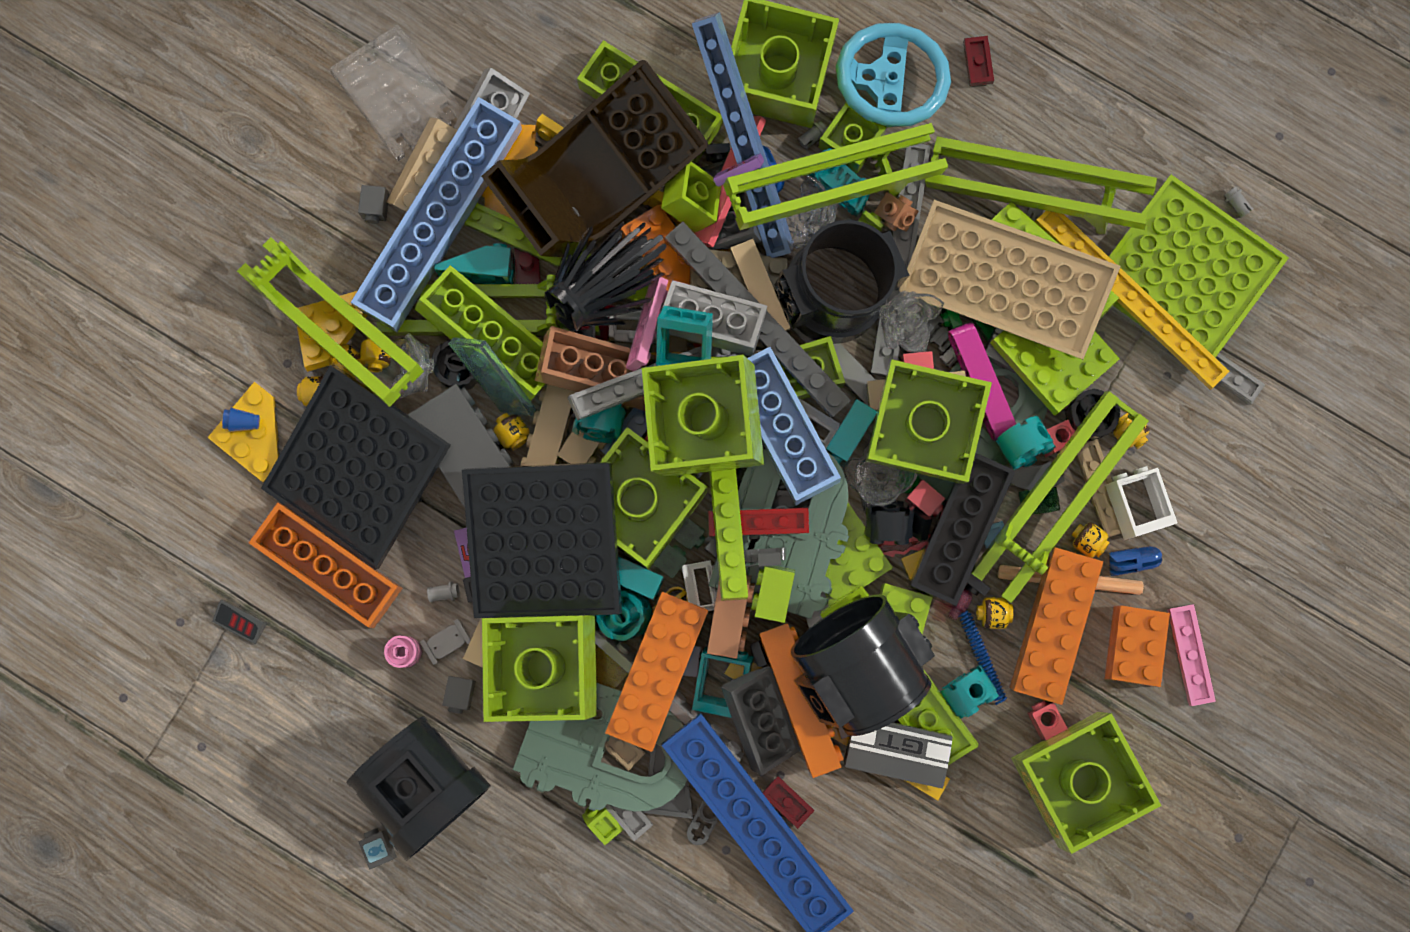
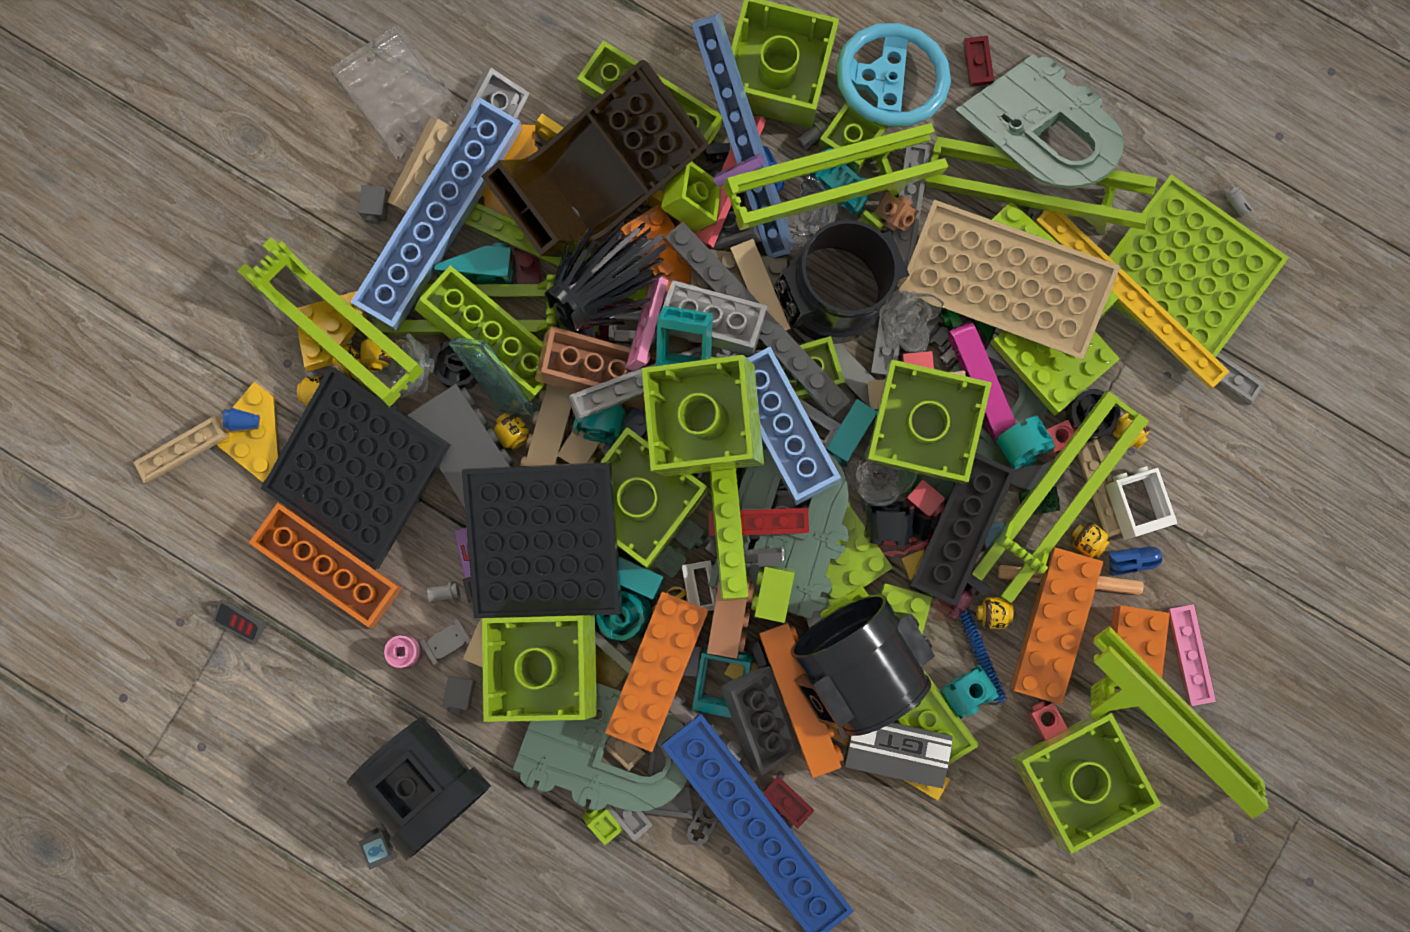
(180, 449): none -> tan tile
(1034, 99): none -> sand green door
(1146, 689): none -> lime piece

